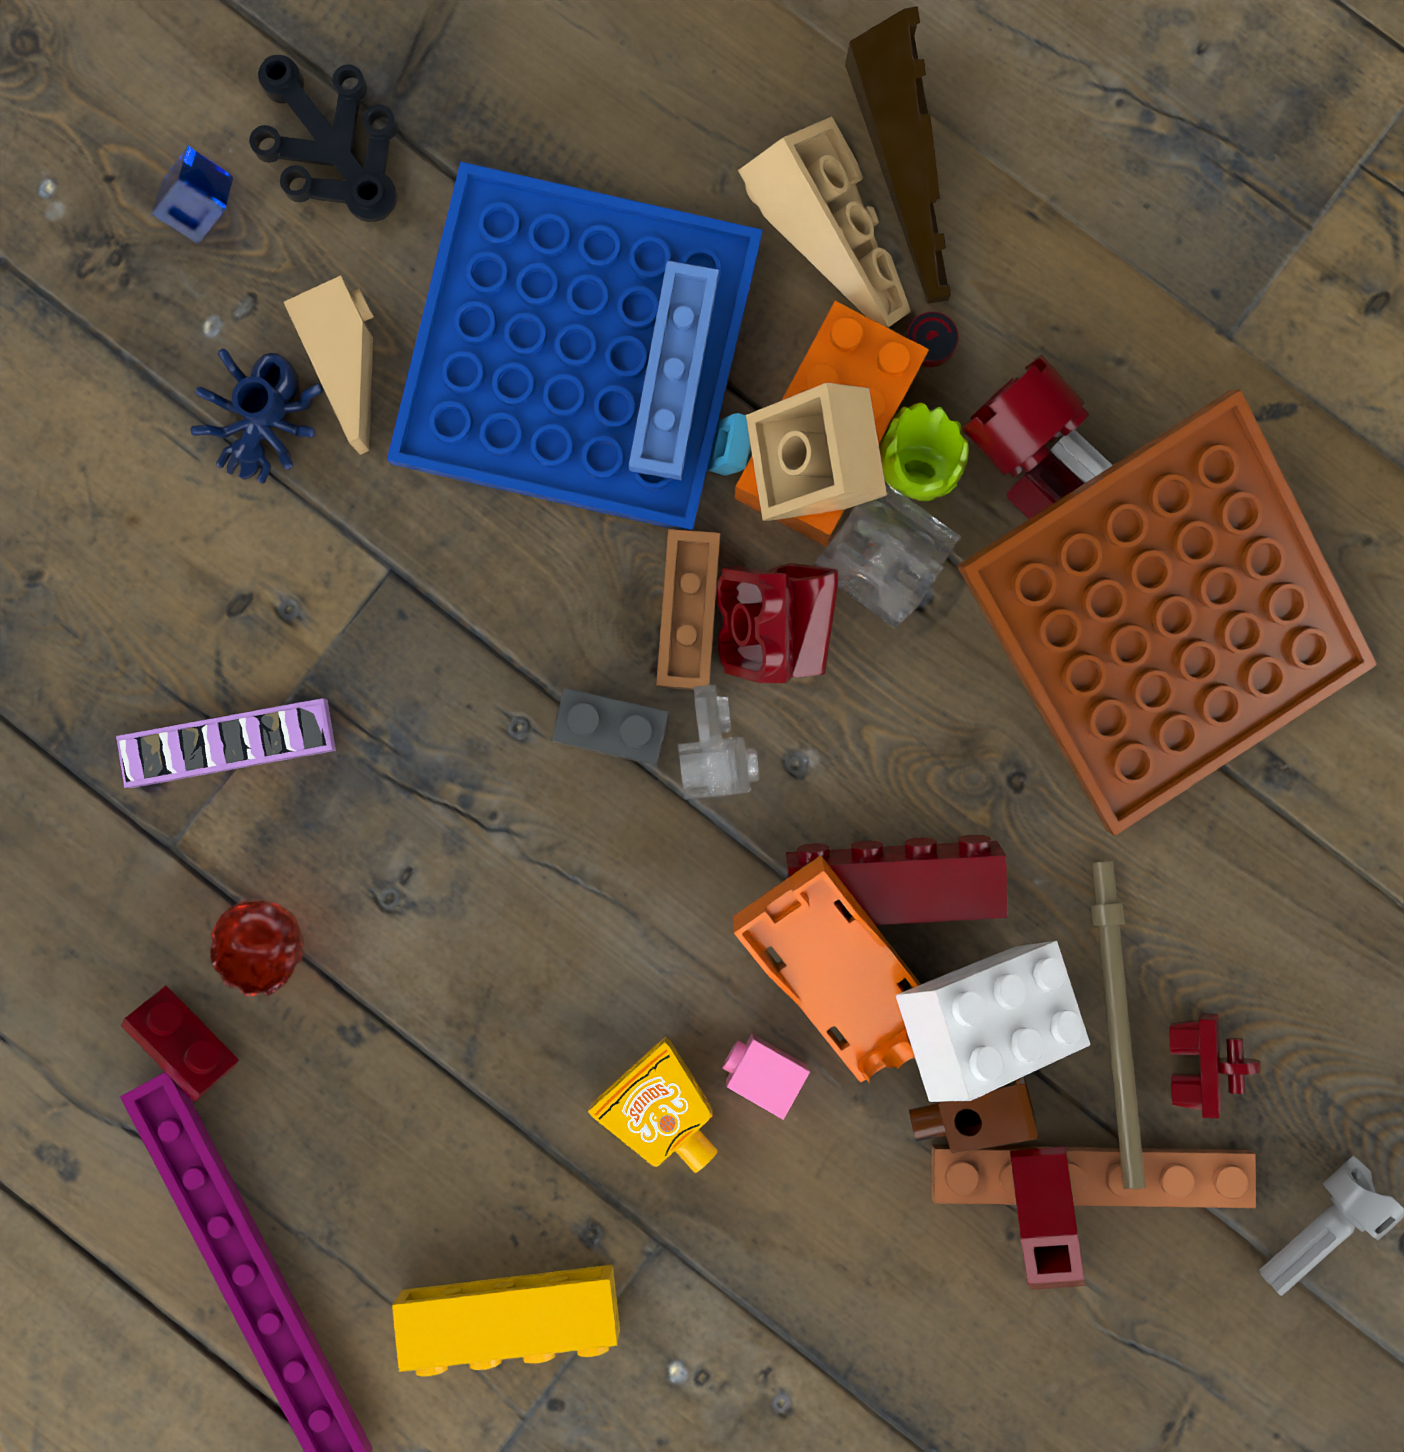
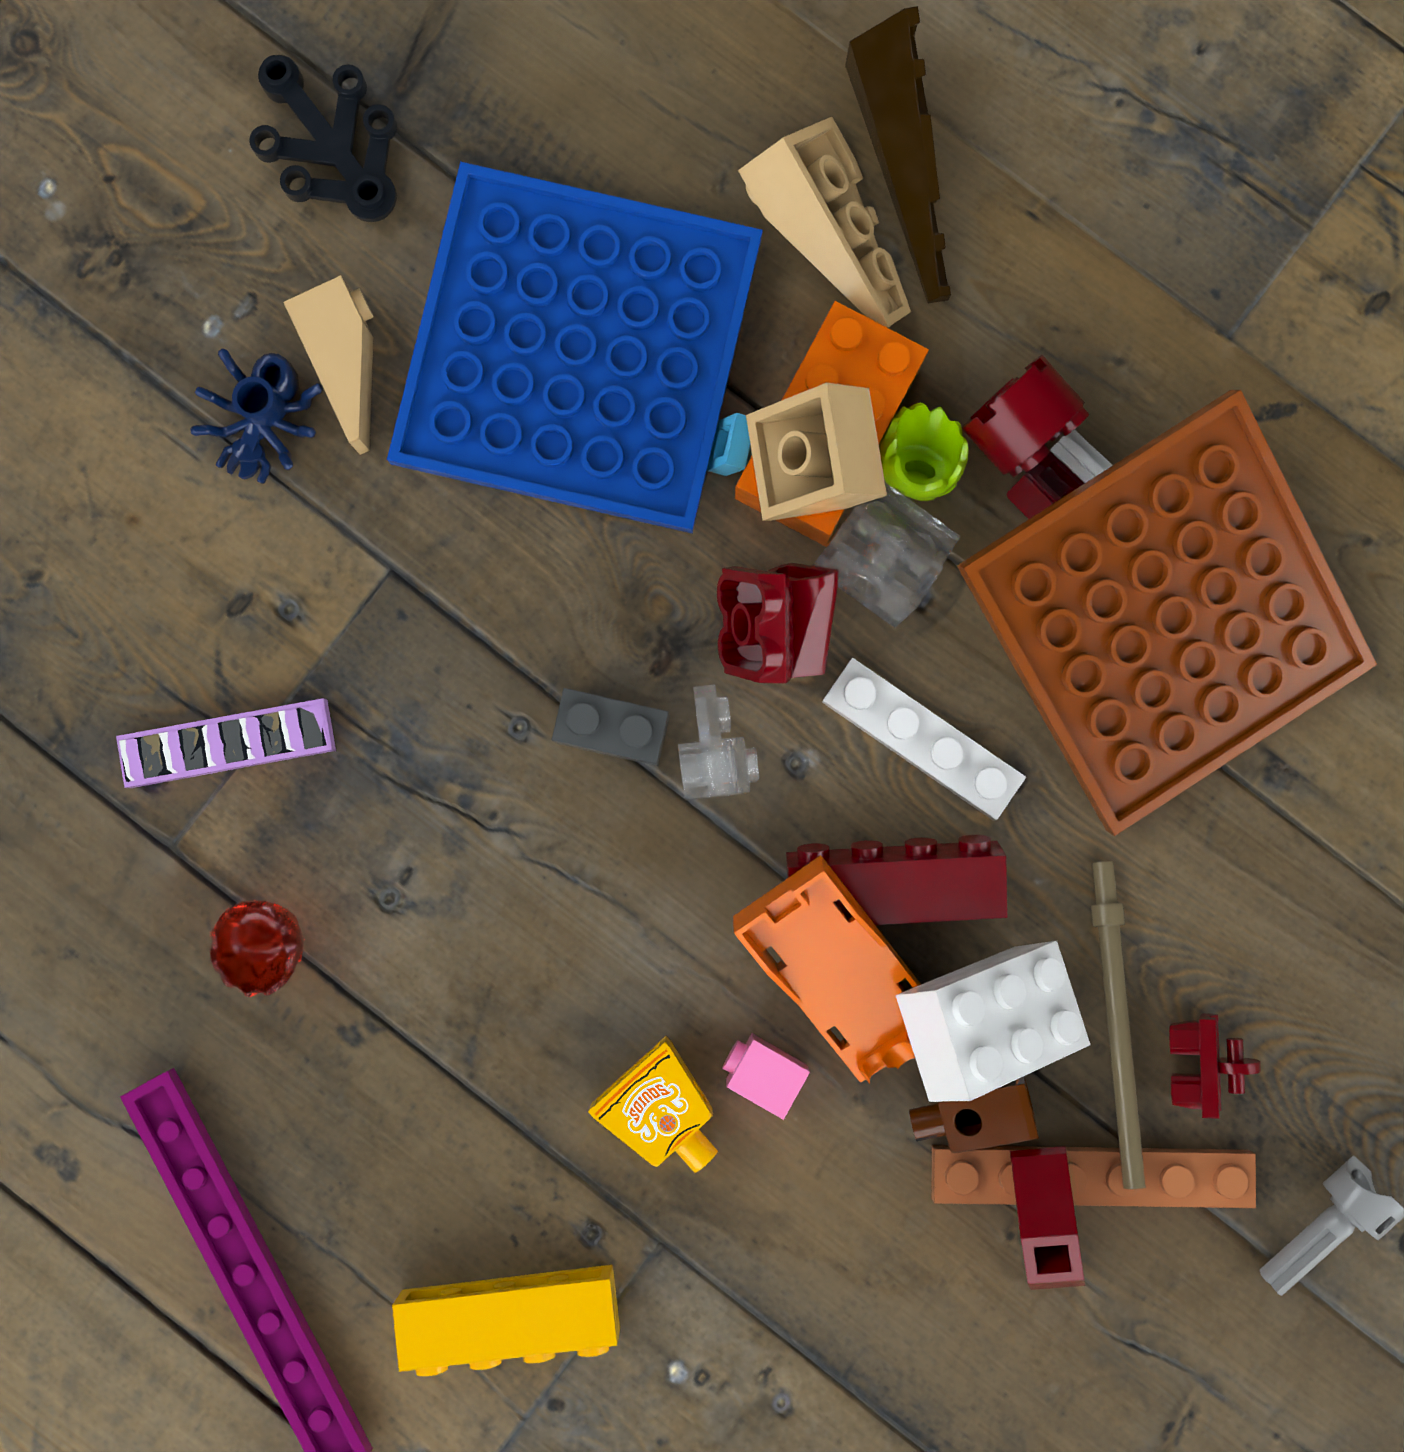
(179, 1043): dark red plate -> none
(193, 195): clear blue panel -> none
(674, 370): medium blue plate -> none
(688, 609): medium nougat plate -> none
(923, 739): none -> white plate
(935, 333): black tile -> none

